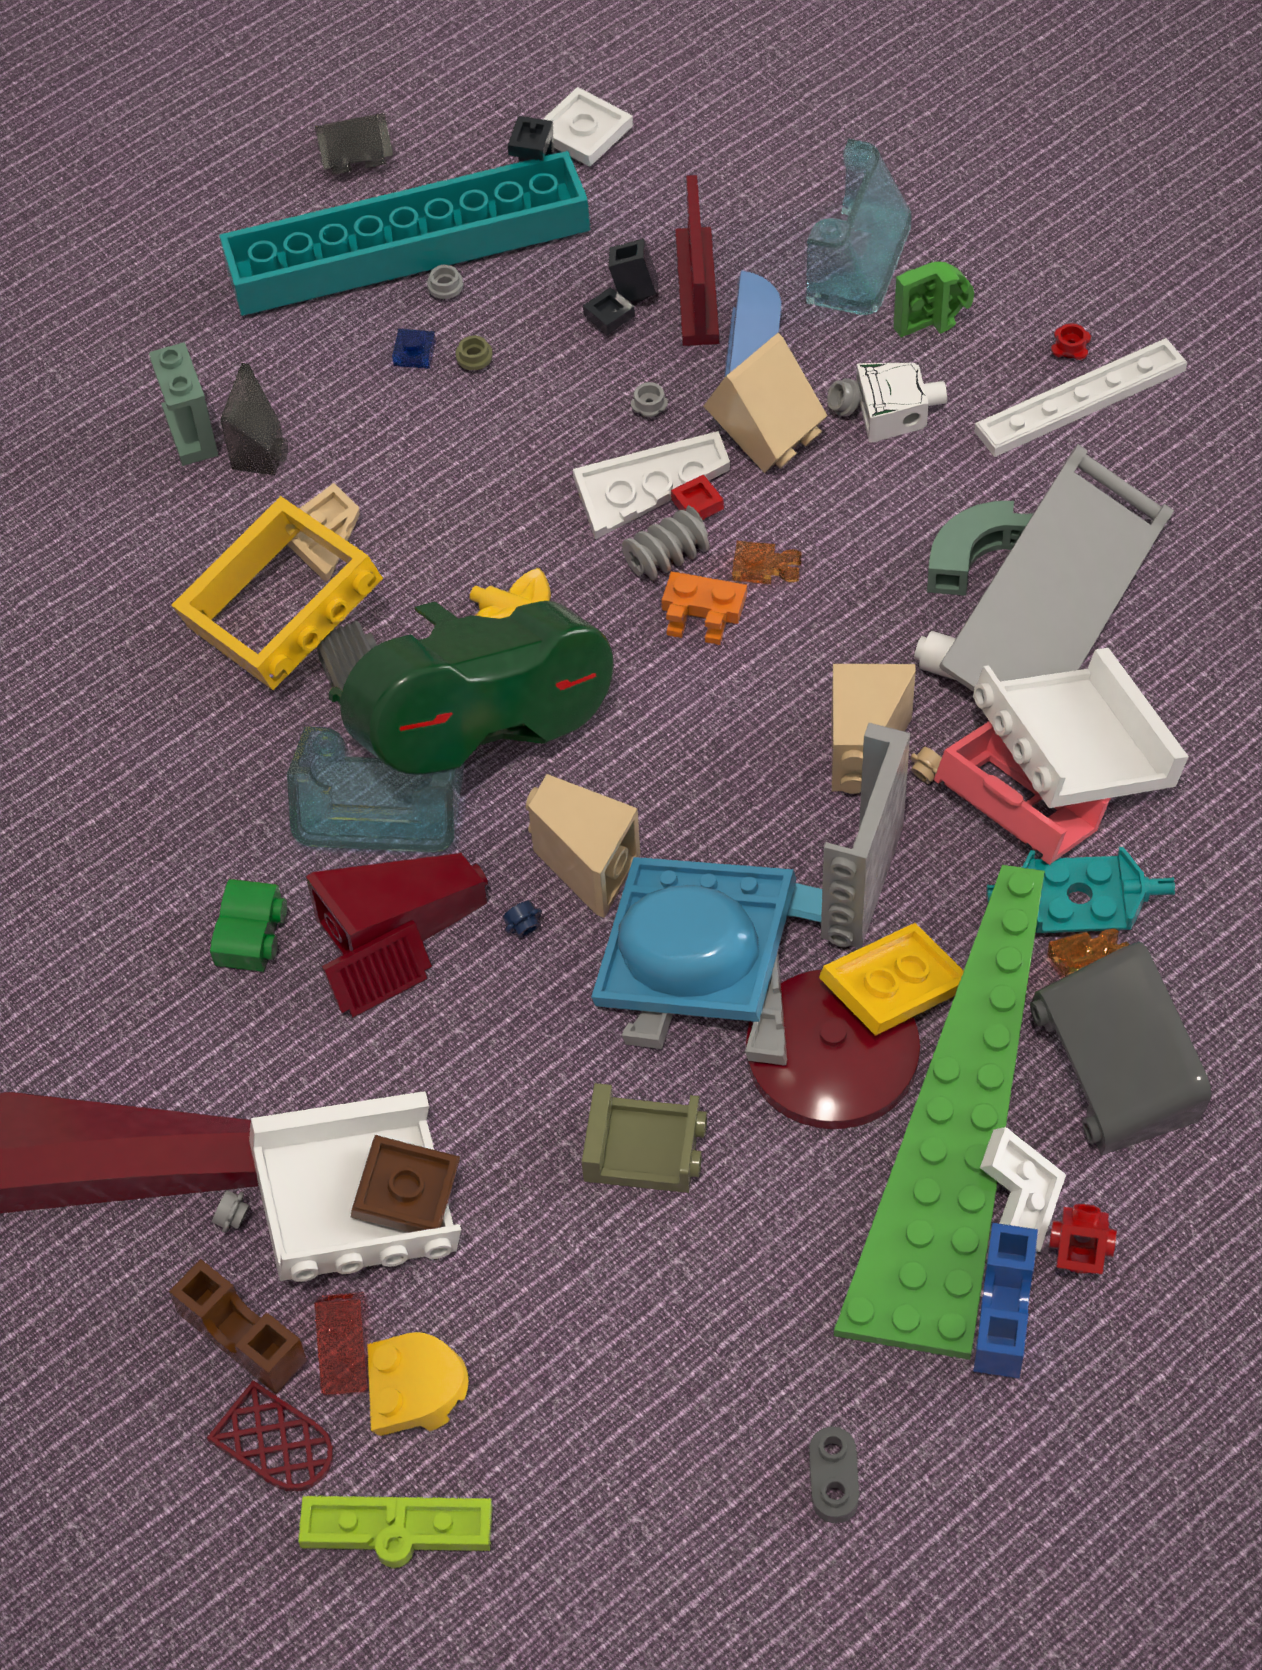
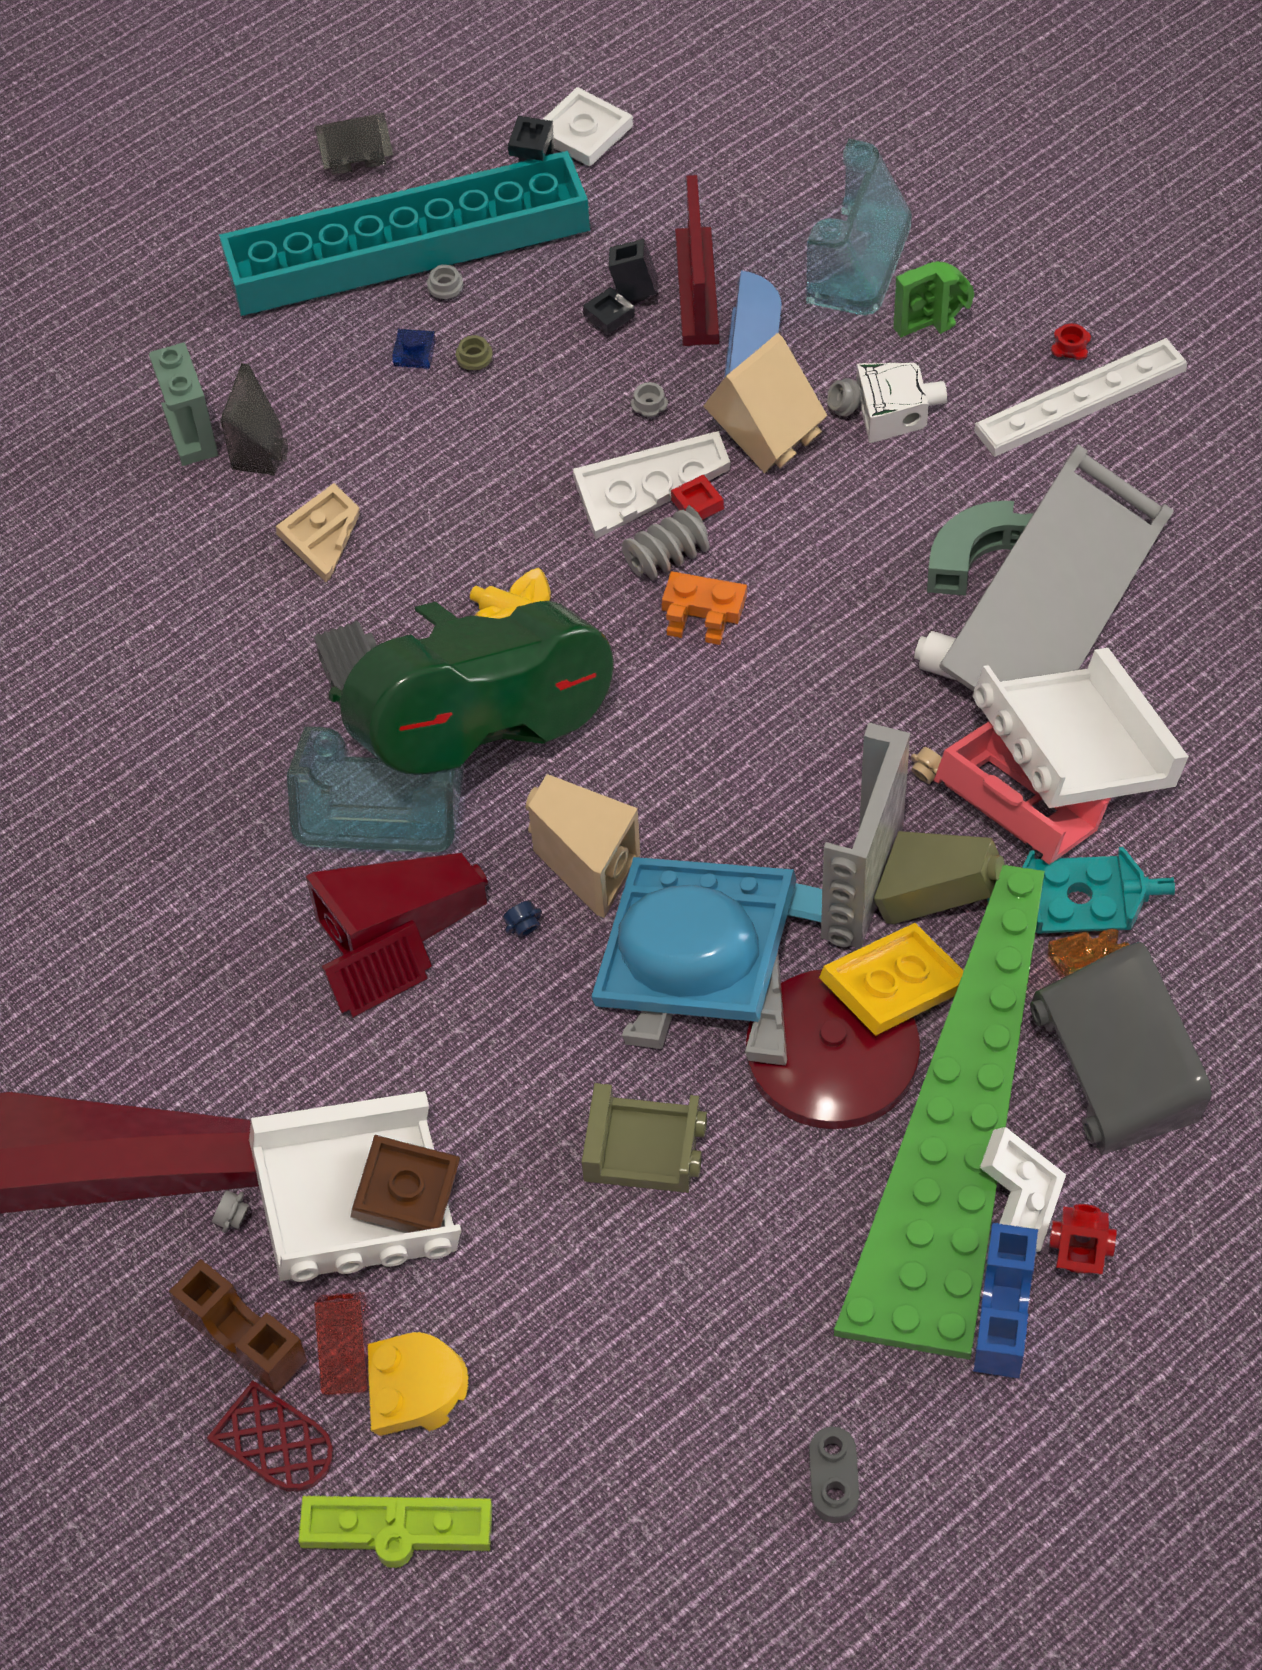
(245, 560): yellow window -> none
(247, 925): green brick -> none
(758, 562): clear orange plate -> none
(863, 696): tan slope -> none
(936, 874): none -> olive slope

